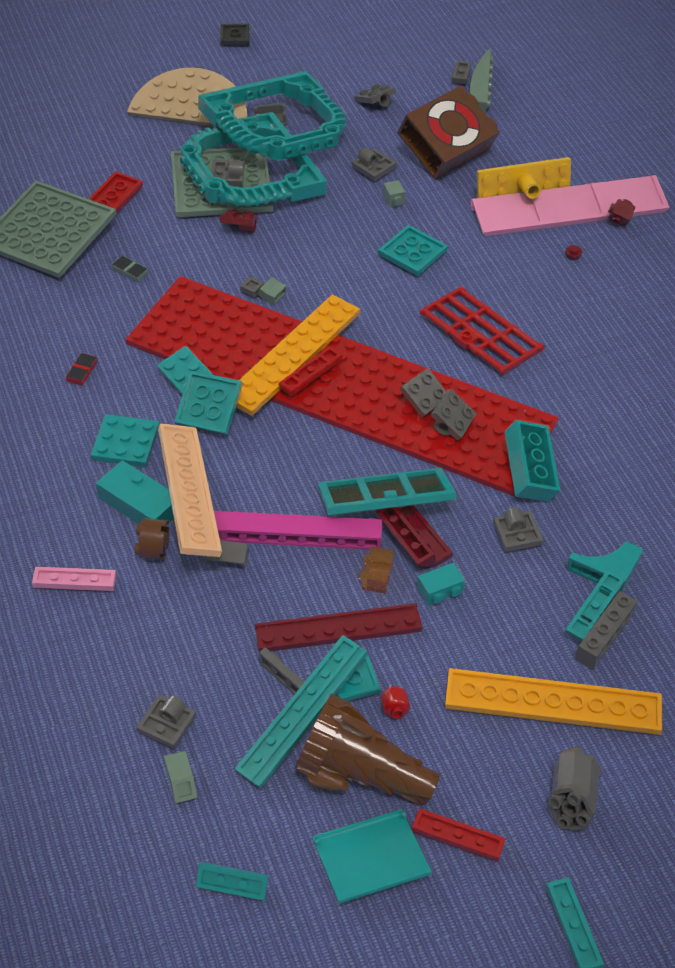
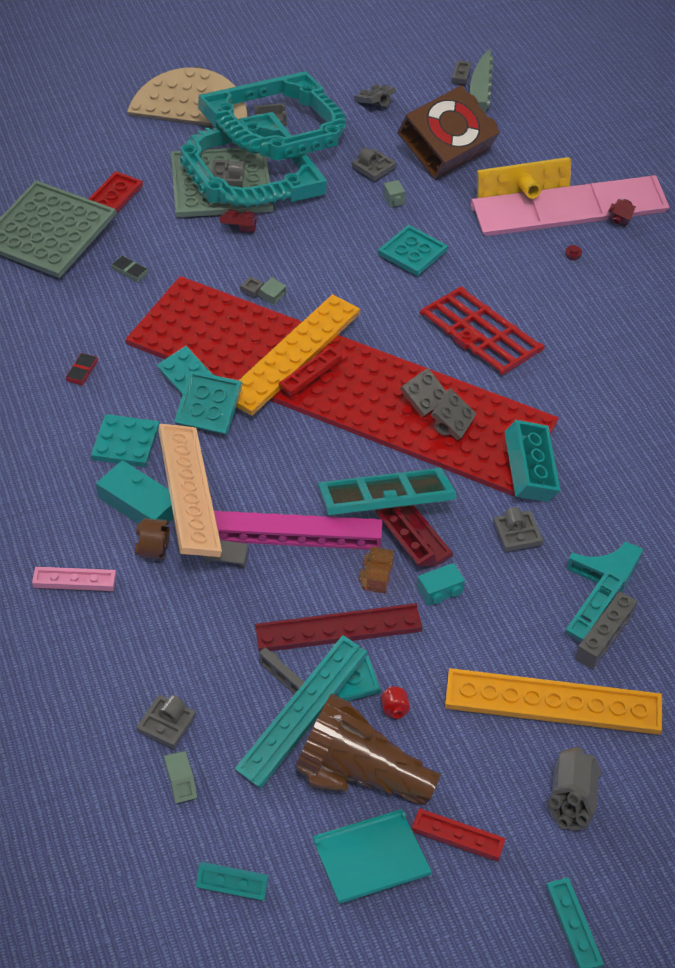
(234, 34): pearl dark grey plate -> none

